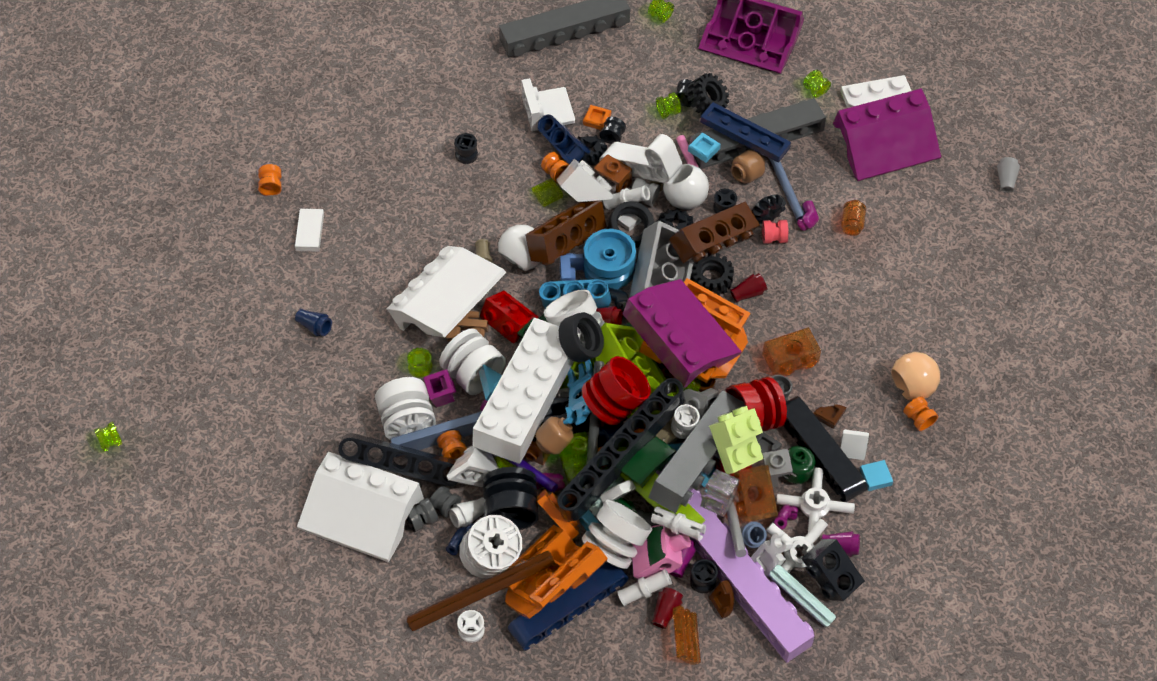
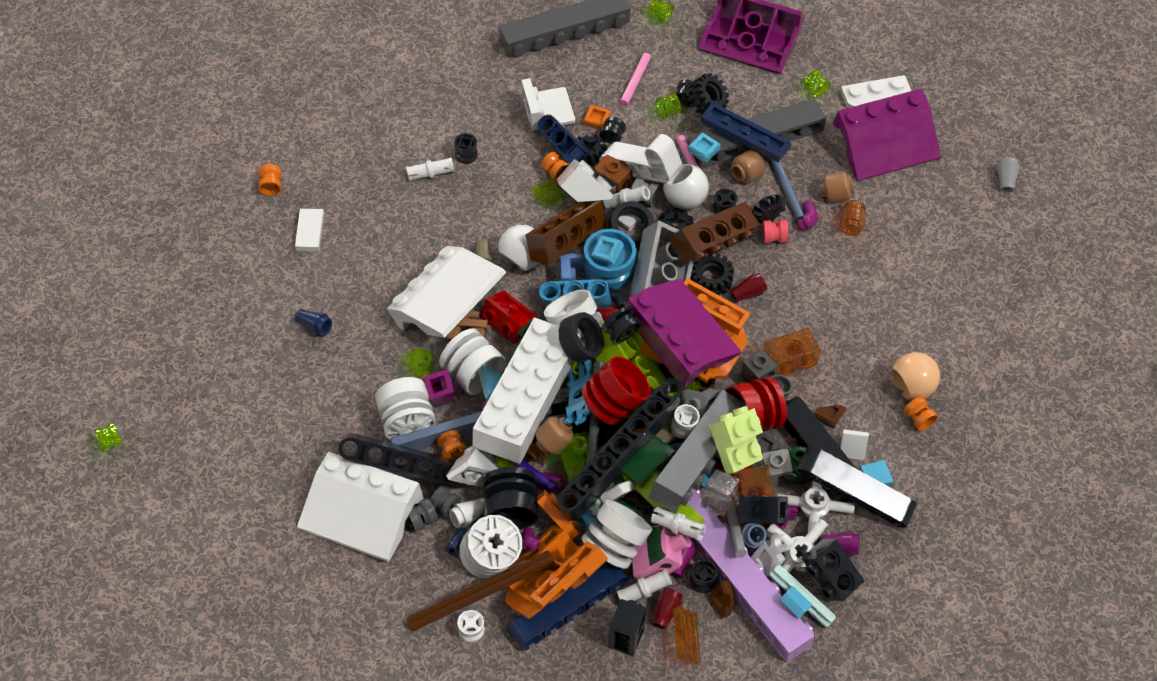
(430, 169): none -> white pin
(529, 540): none -> magenta arm
(607, 250): none -> medium azure tile
(621, 325): none -> black wheel
(627, 627): none -> black brick
(635, 79): none -> bright pink bar
(758, 366): none -> dark grey brick
(762, 509): none -> black brick
(795, 602): none -> medium azure tile
(837, 187): none -> medium nougat head
(856, 486): none -> beam

